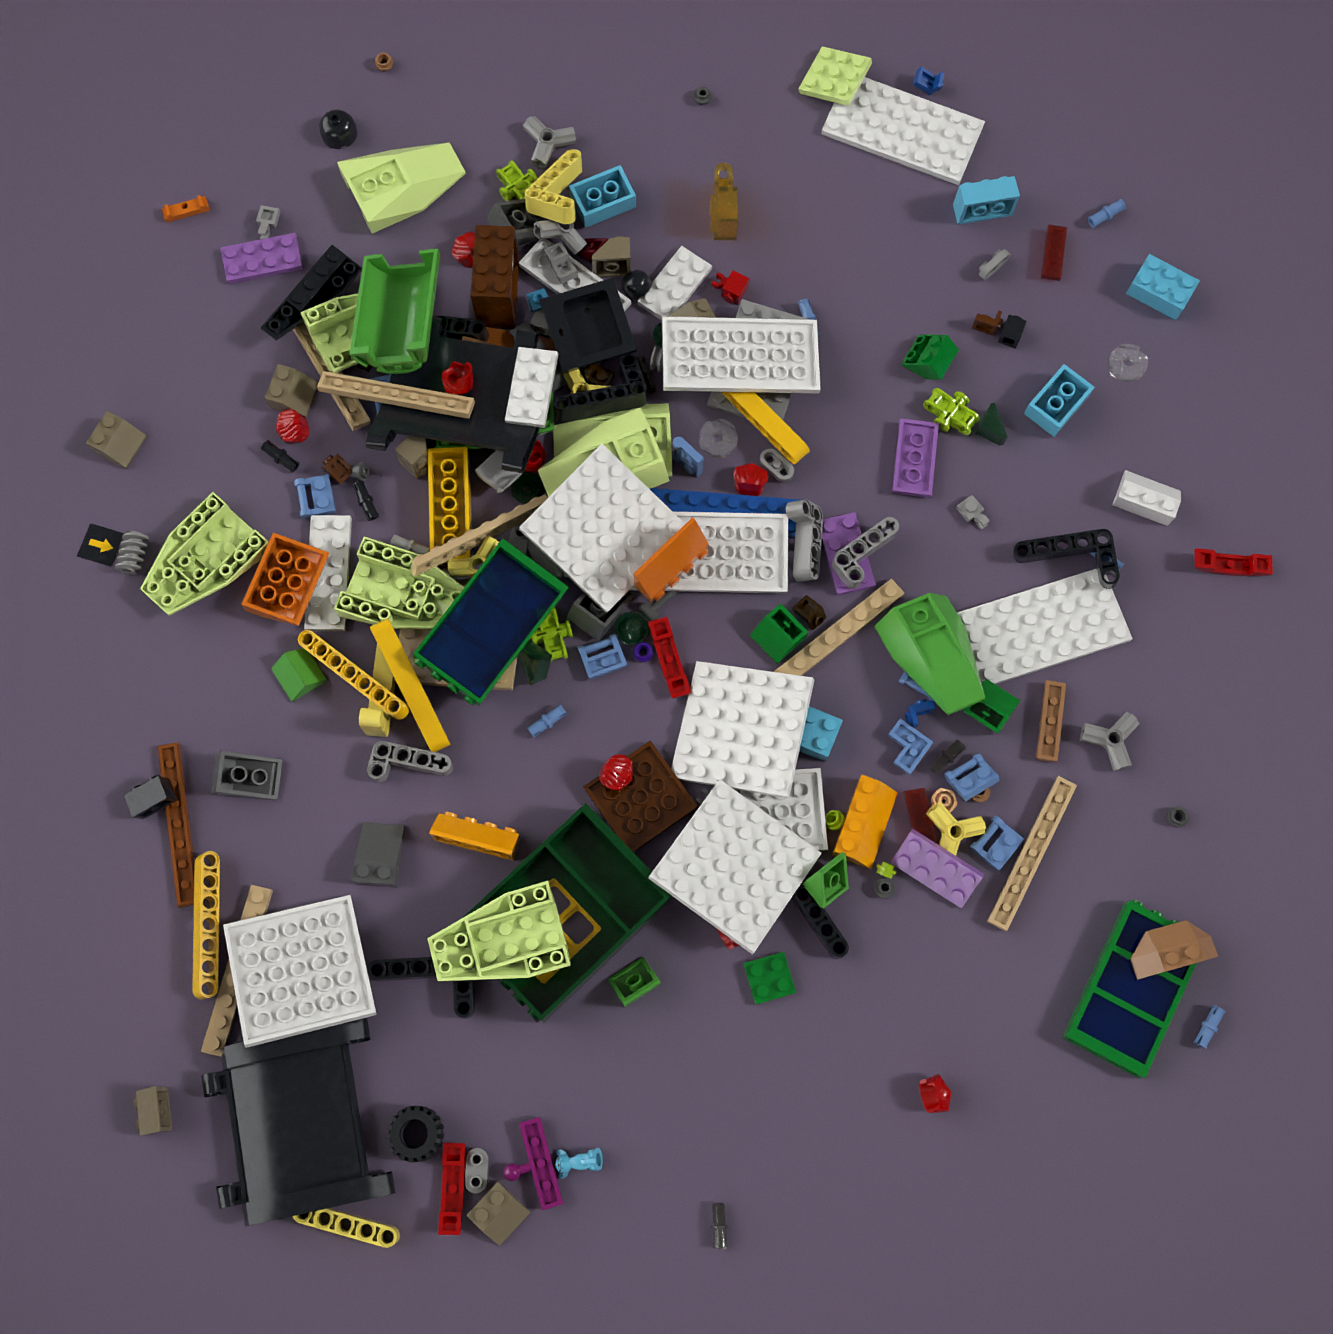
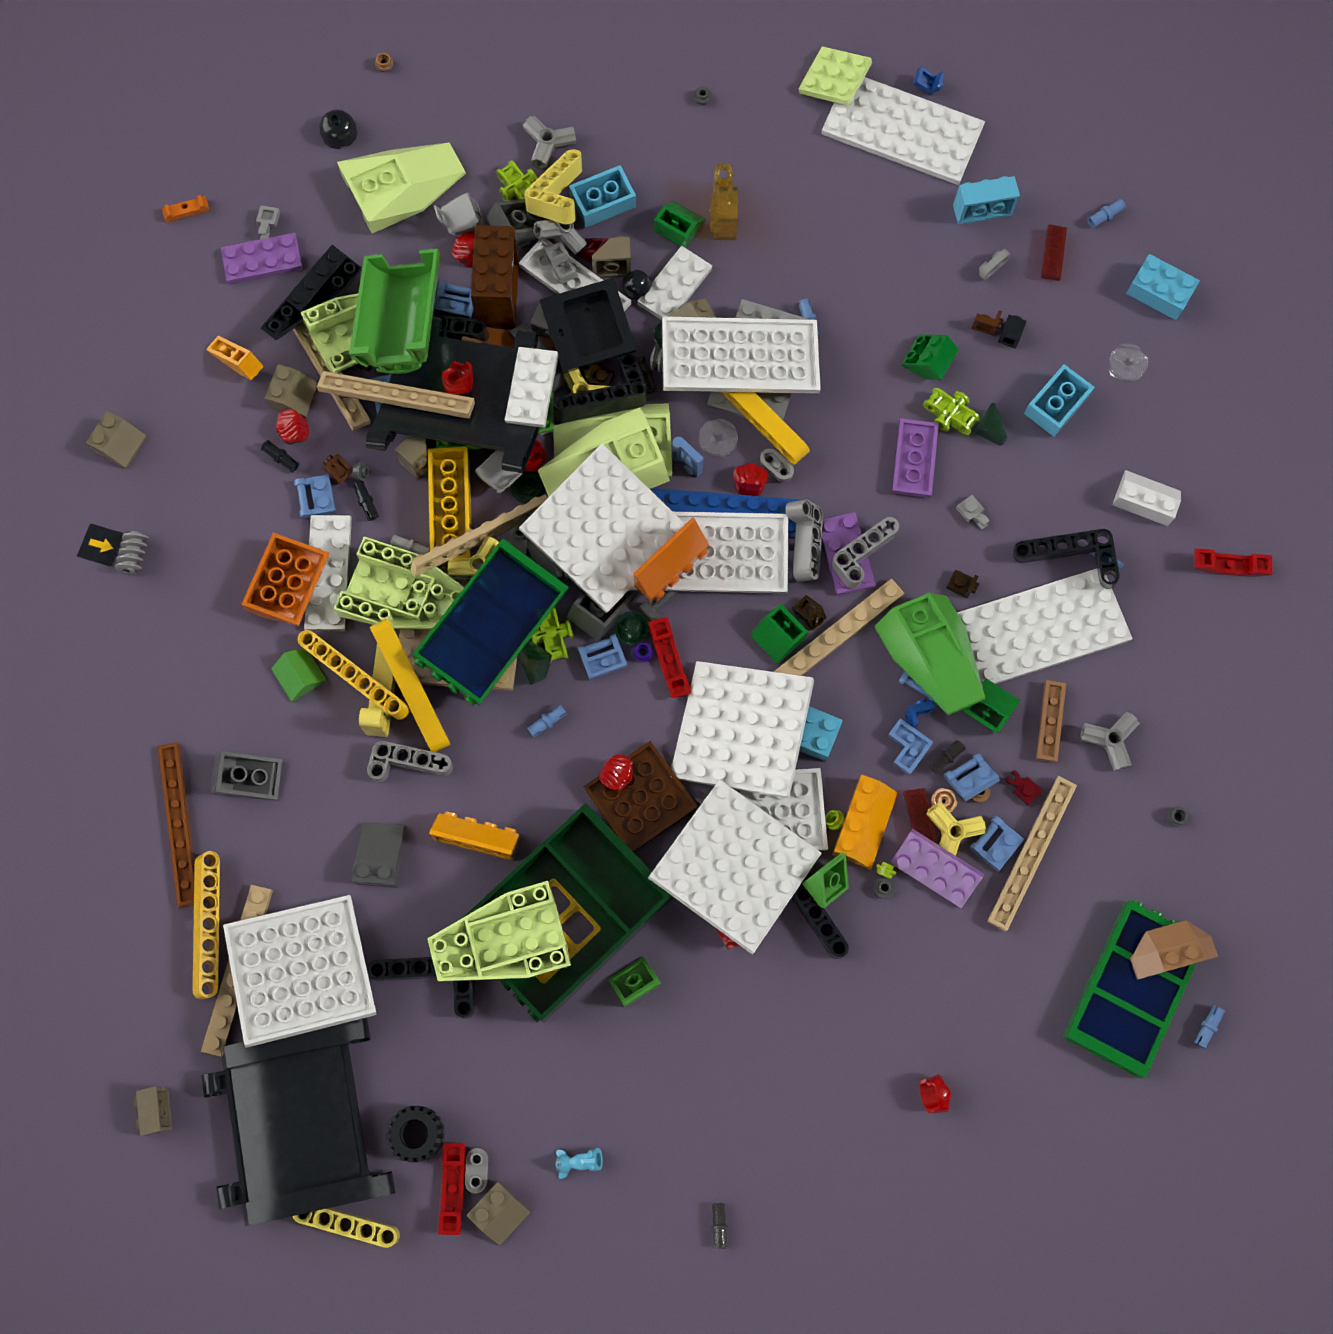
(150, 797): brick -> none
(202, 556): yellowish green wedge -> none
(235, 357): none -> light orange slope
(452, 304): none -> medium blue plate
(460, 215): none -> light grey piece
(533, 299): dark azure bracket -> none
(539, 1163): magenta plate -> none
(678, 223): none -> green slope
(732, 287): red brick -> none
(769, 978): green plate -> none
(962, 584): none -> dark brown bracket
(1025, 789): none -> dark red plate

